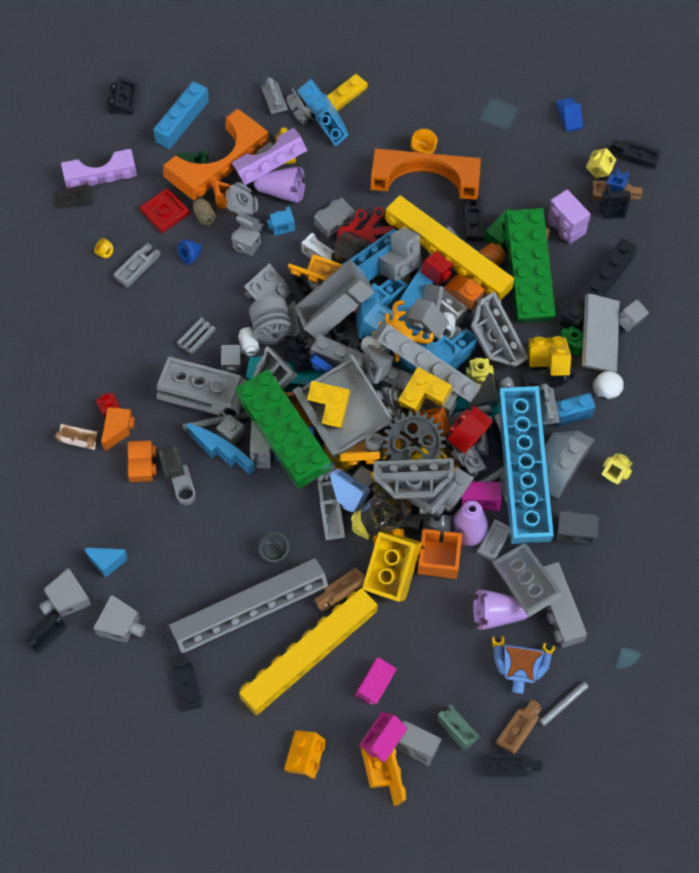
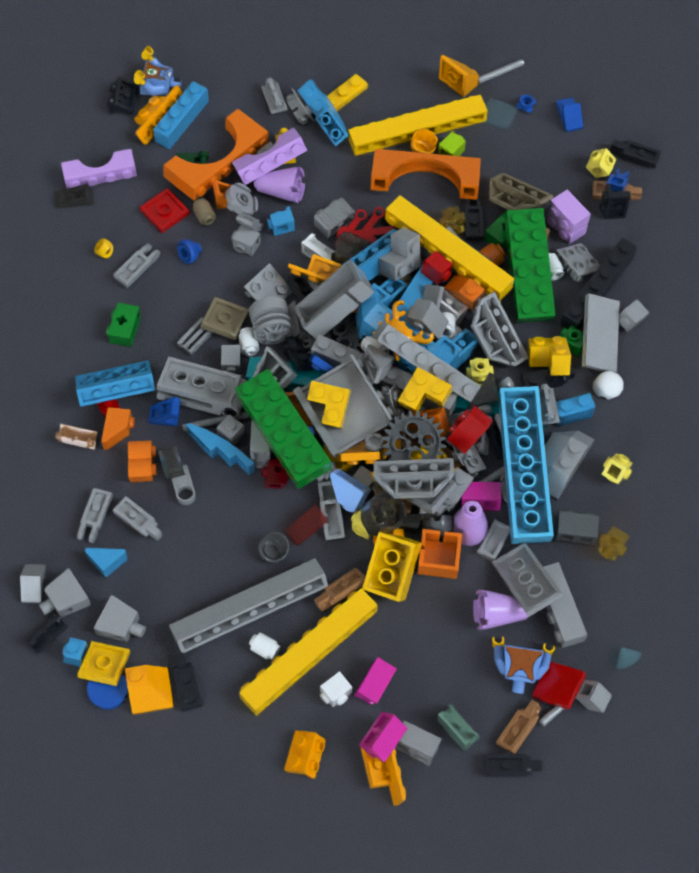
(32, 583): none -> light grey slope
(74, 651): none -> dark azure brick
(94, 513): none -> light grey hinge
(103, 663): none -> yellow tile
(107, 696): none -> blue tile
(115, 383): none -> dark azure fence
(124, 324): none -> green brick
(137, 518): none -> light grey hinge
(149, 688): none -> light orange slope
(153, 113): none -> light orange bracket
(155, 78): none -> torso
(165, 412): none -> blue slope
(225, 318): none -> dark tan plate
(264, 646): none -> white brick
(274, 474): none -> dark red brick
(307, 525): none -> clear red tile
(335, 690): none -> white brick
(401, 128): none -> yellow brick
(452, 145): none -> lime brick
(454, 218): none -> clear yellow brick
(457, 75): none -> light orange slope
(500, 71): none -> light grey bar
(516, 194): none -> dark tan wedge
(526, 103): none -> blue plate
(555, 267): none -> white brick
(559, 685): none -> red tile
(577, 261): none -> light grey hinge
(593, 696): none -> light grey brick
(613, 544): none -> clear yellow brick

